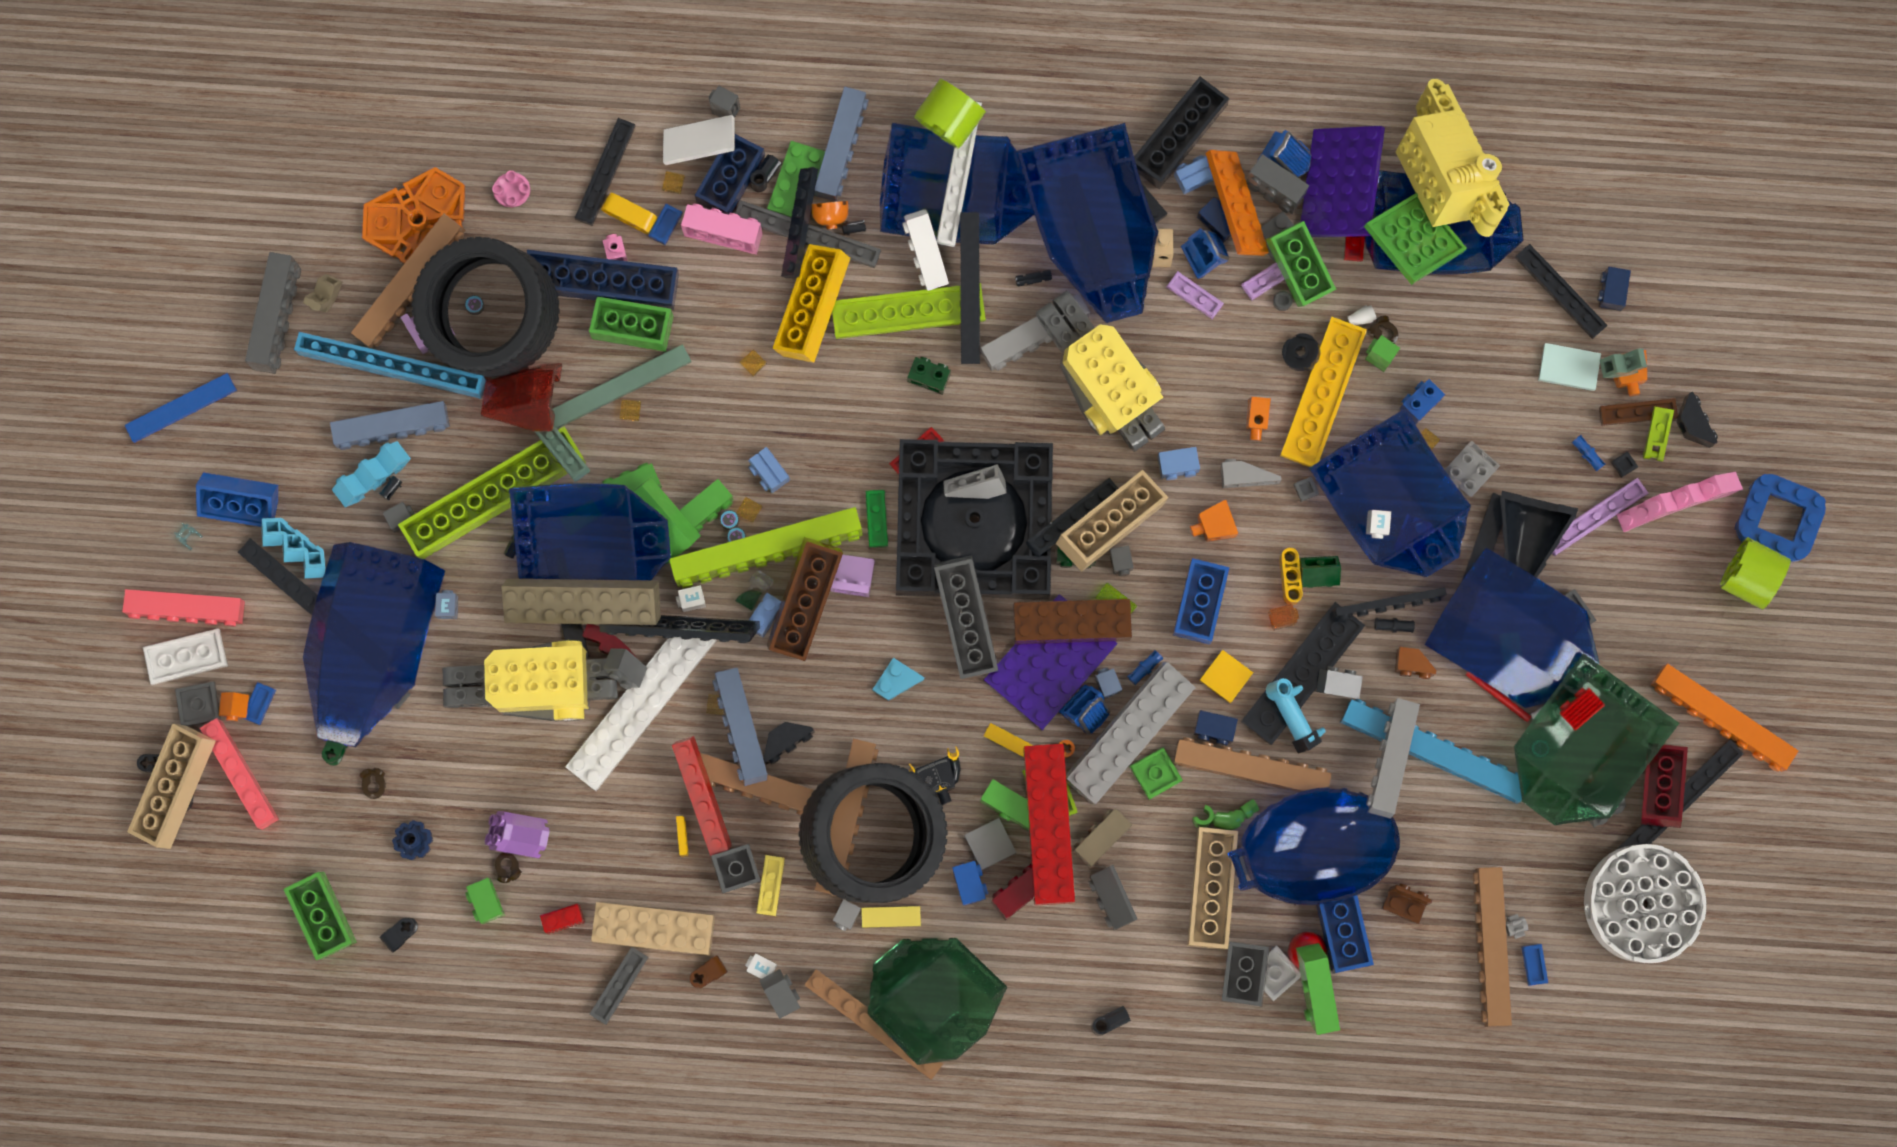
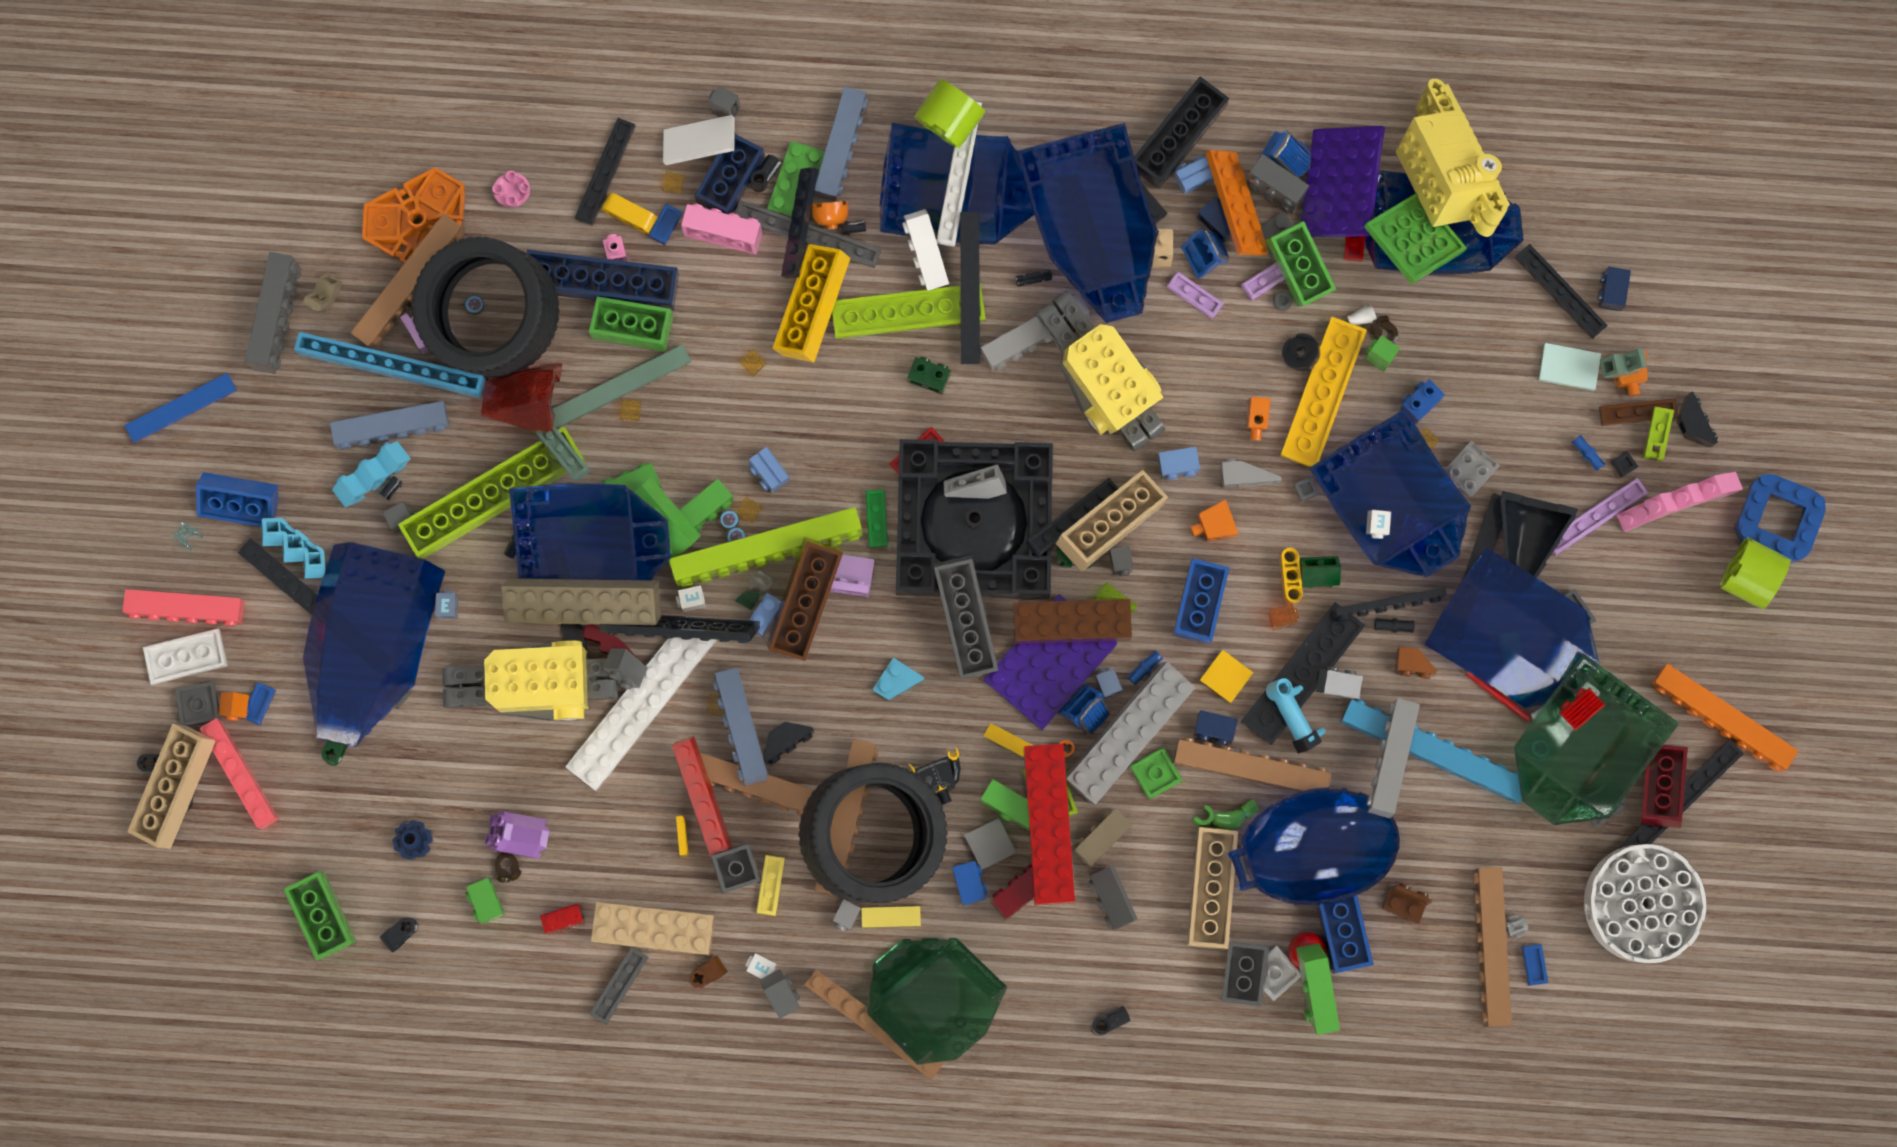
(366, 776): dark brown piece -> none

